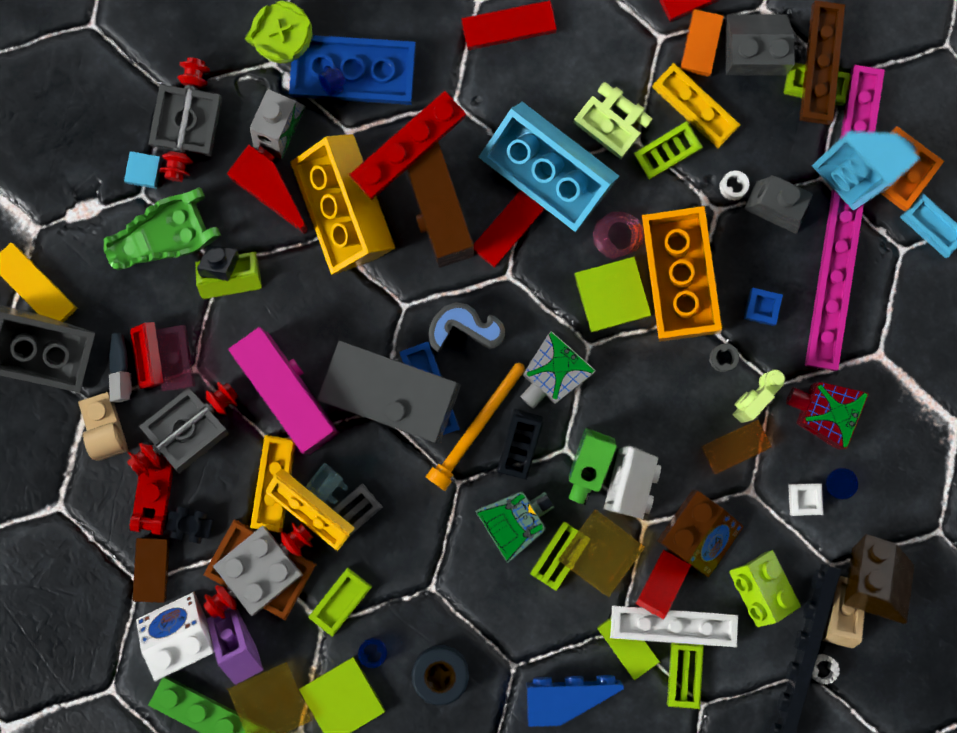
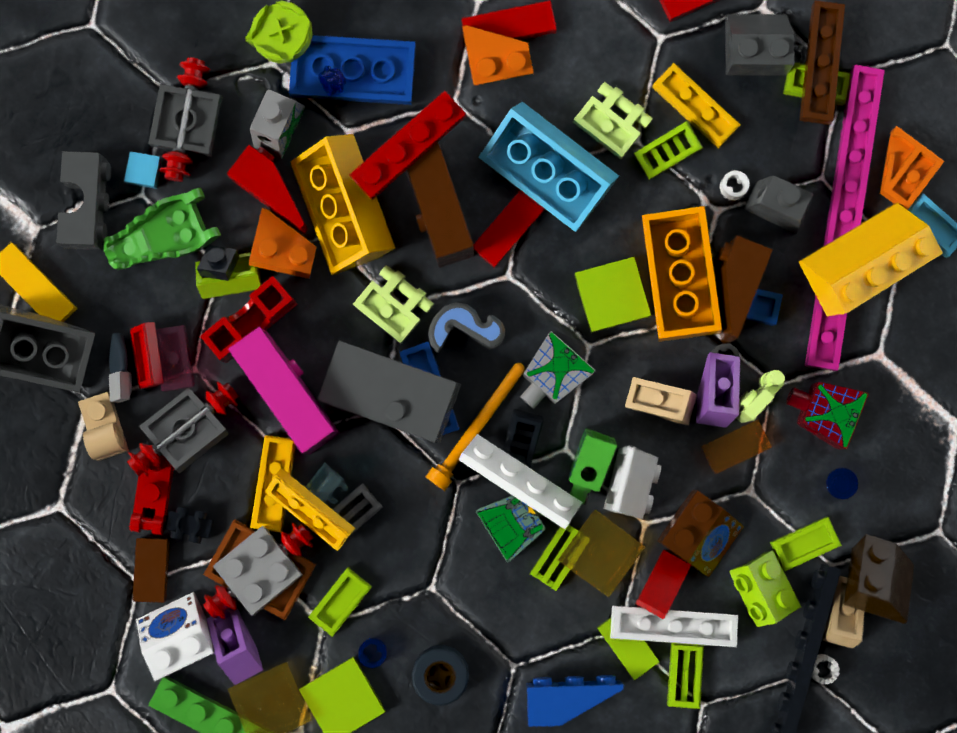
(86, 225): none -> dark grey arch
(263, 310): none -> red arch
(281, 247): none -> orange wing
(387, 311): none -> yellowish green plate
(495, 56): none -> orange wing
(520, 481): none -> white plate
(603, 242): clear pink piece -> none
(661, 400): none -> tan plate
(701, 42): orange tile -> none
(719, 390): none -> medium lavender slope
(737, 280): none -> reddish brown slope
(805, 499): white tile -> none
(805, 543): none -> lime tile
(865, 164): medium azure slope -> none
(869, 259): none -> yellow slope

